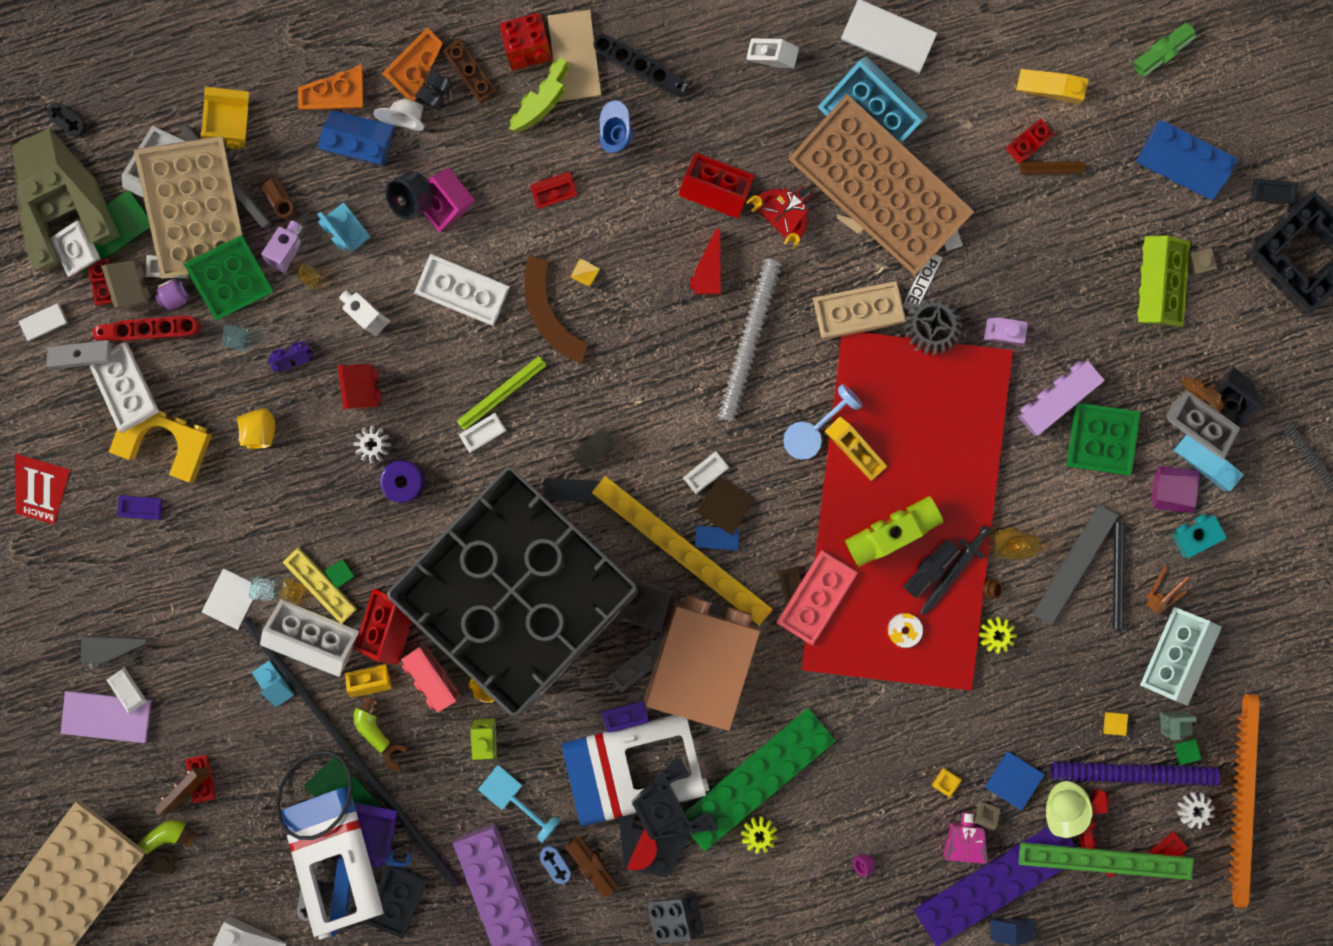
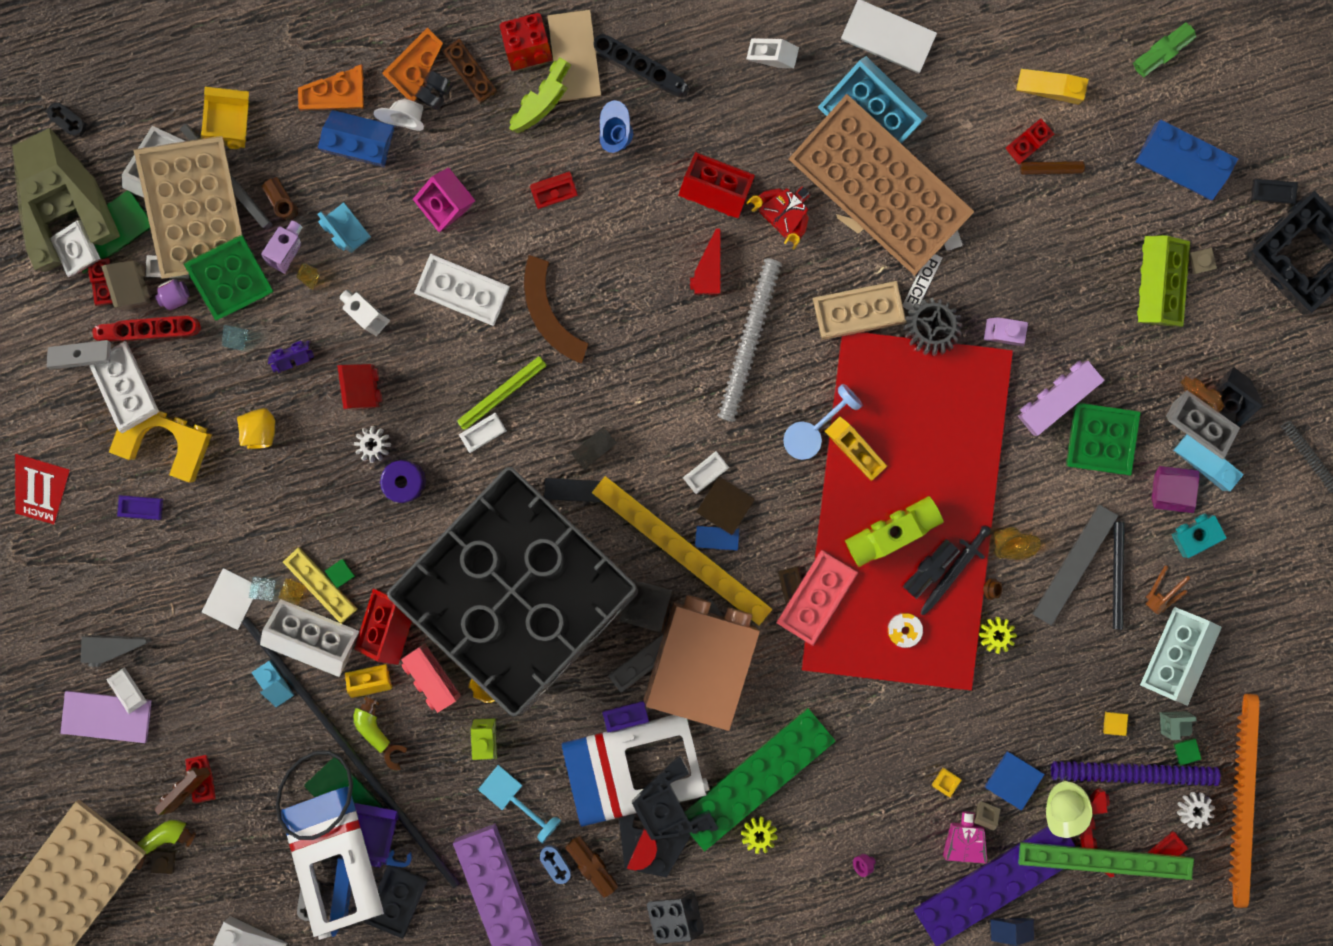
(43, 322): white tile -> none
(415, 192): black piece -> none
(585, 273): yellow slope -> none

